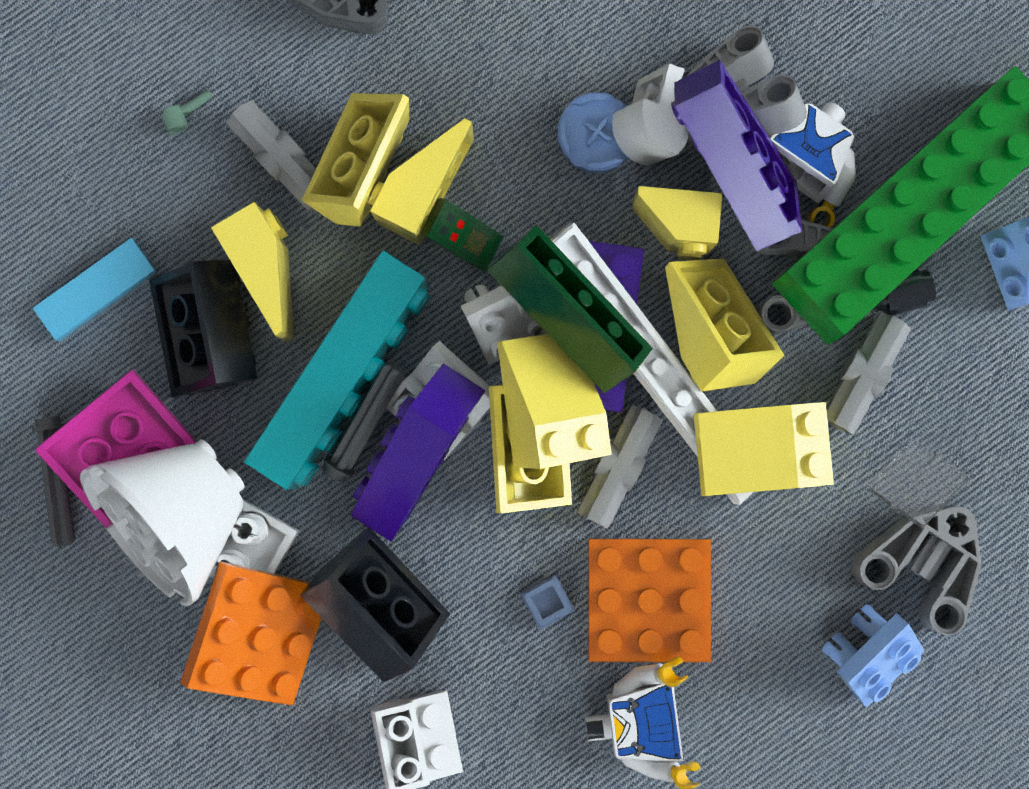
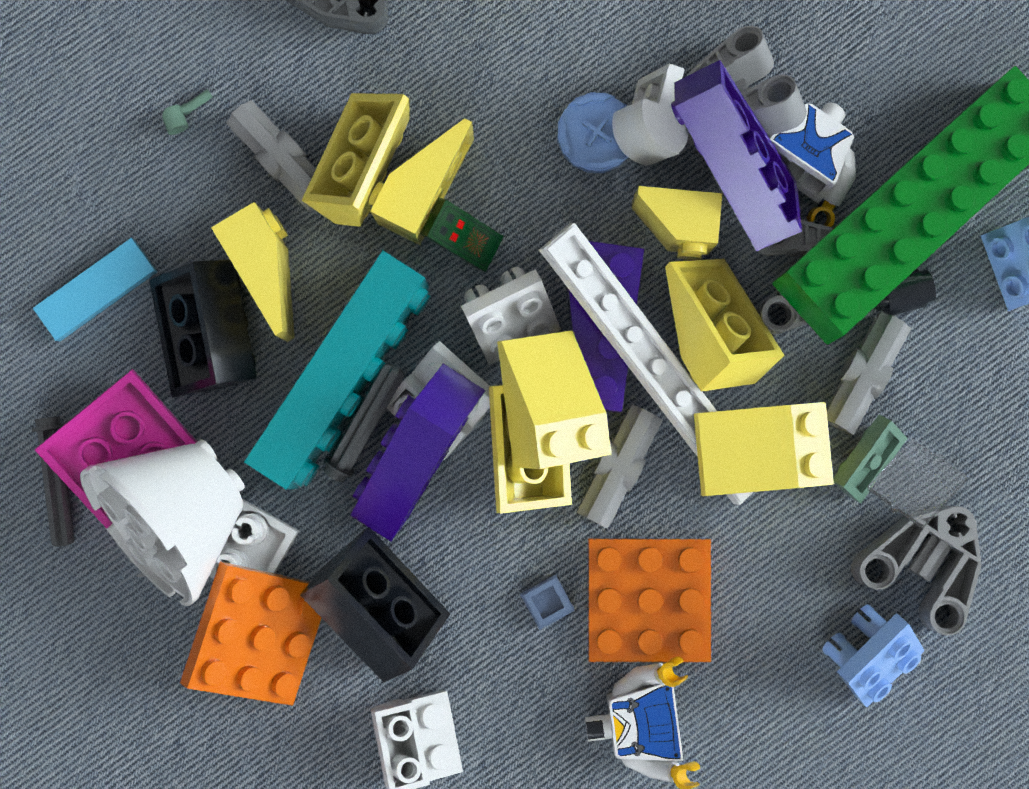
(570, 309): dark green brick -> none
(870, 456): none -> sand green plate

